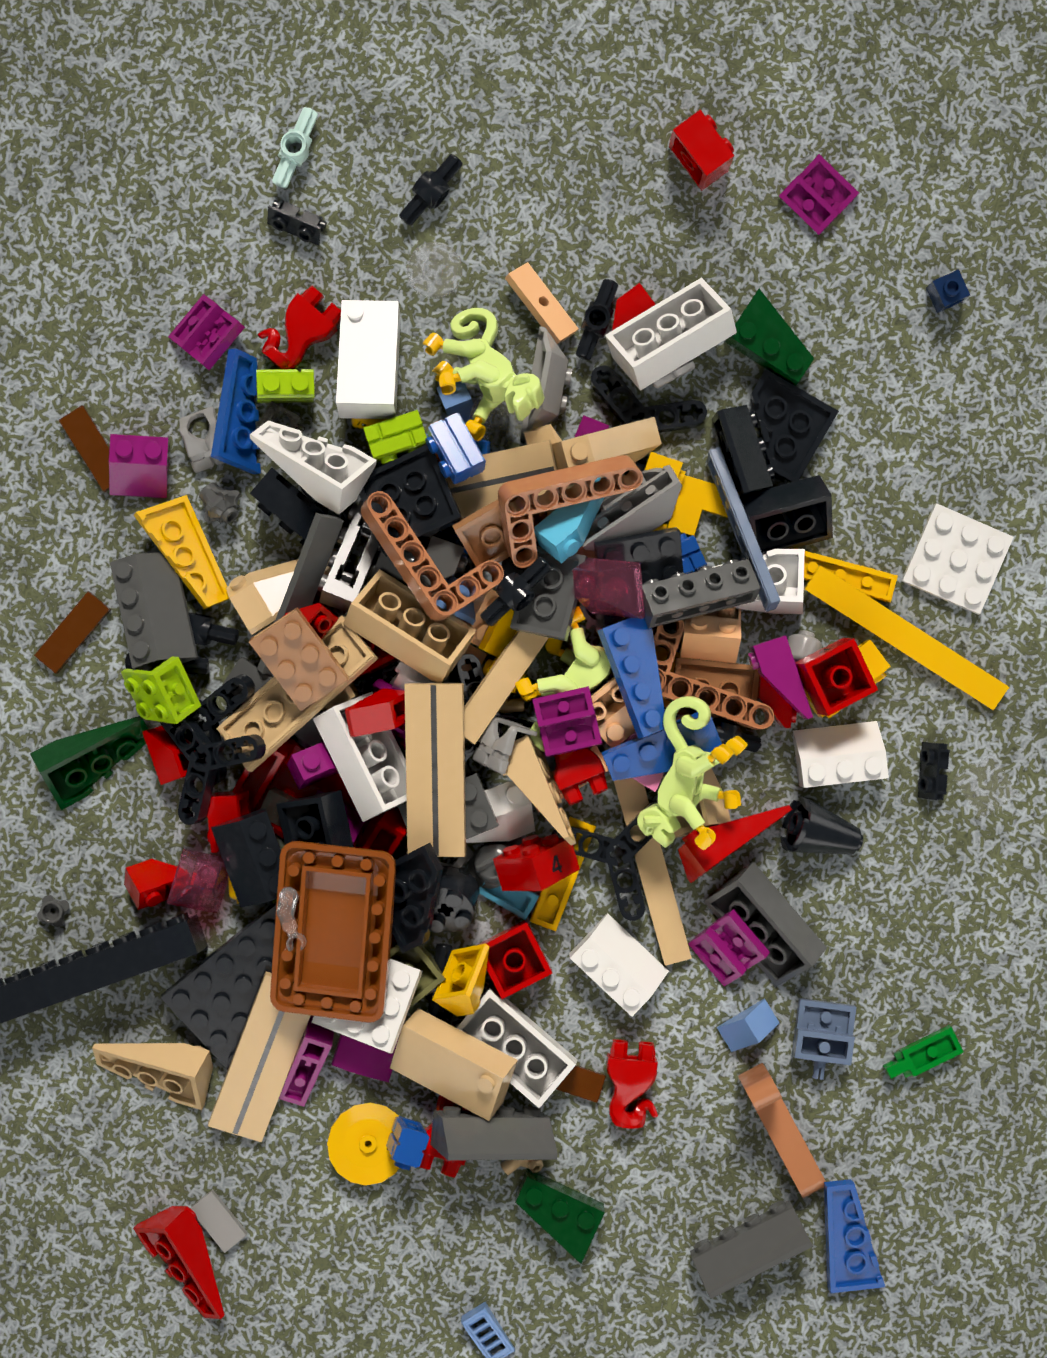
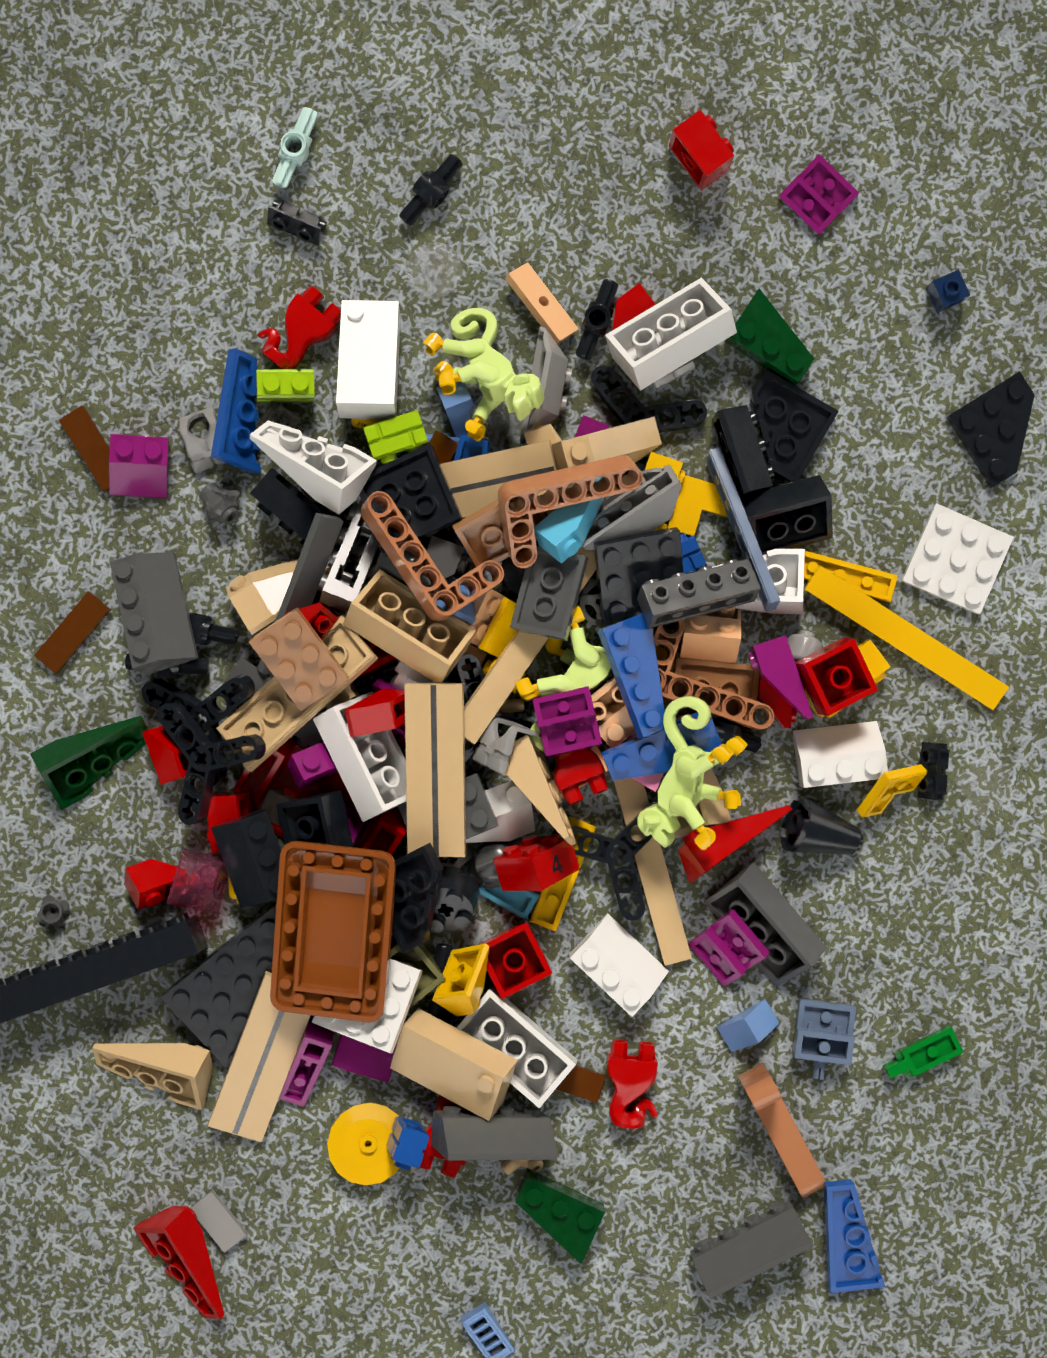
(162, 693): lime bracket -> none
(184, 545): yellow wing -> none
(206, 332): magenta slope -> none
(285, 912): clear arm -> none
(455, 448): brick -> none
(515, 591): black axle -> none
(610, 587): clear pink slope -> none
(888, 786): none -> yellow tile
(996, 427): none -> black plate

